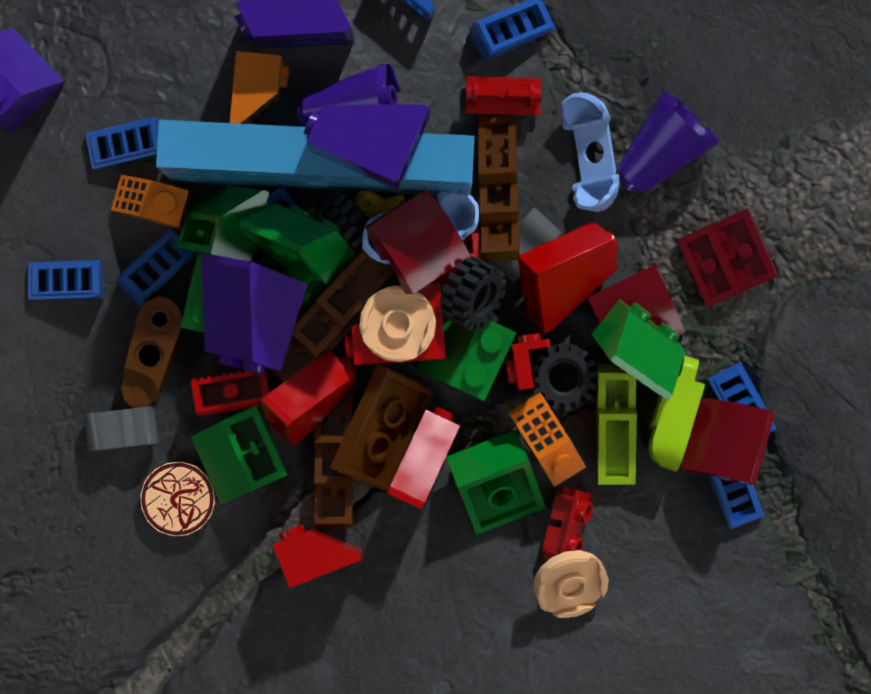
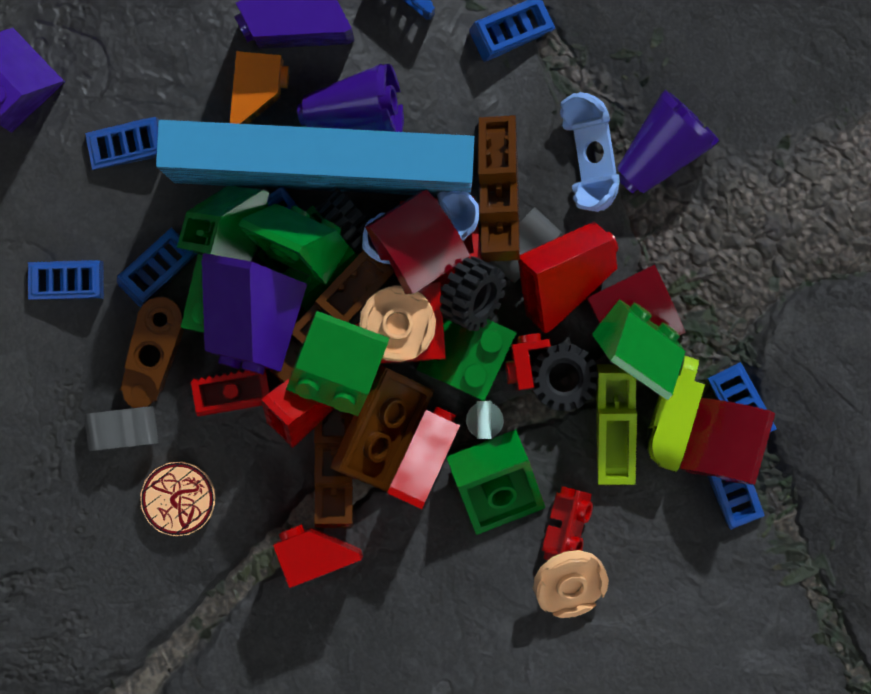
(152, 201): orange slope -> none
(240, 454): green slope -> none
(337, 363): none -> green slope
(369, 137): dark purple slope -> none
(373, 204): arm -> none
(484, 420): none -> light aqua plate
(503, 96): red hinge -> none
(547, 439): orange slope -> none
(727, 257): dark red slope -> none

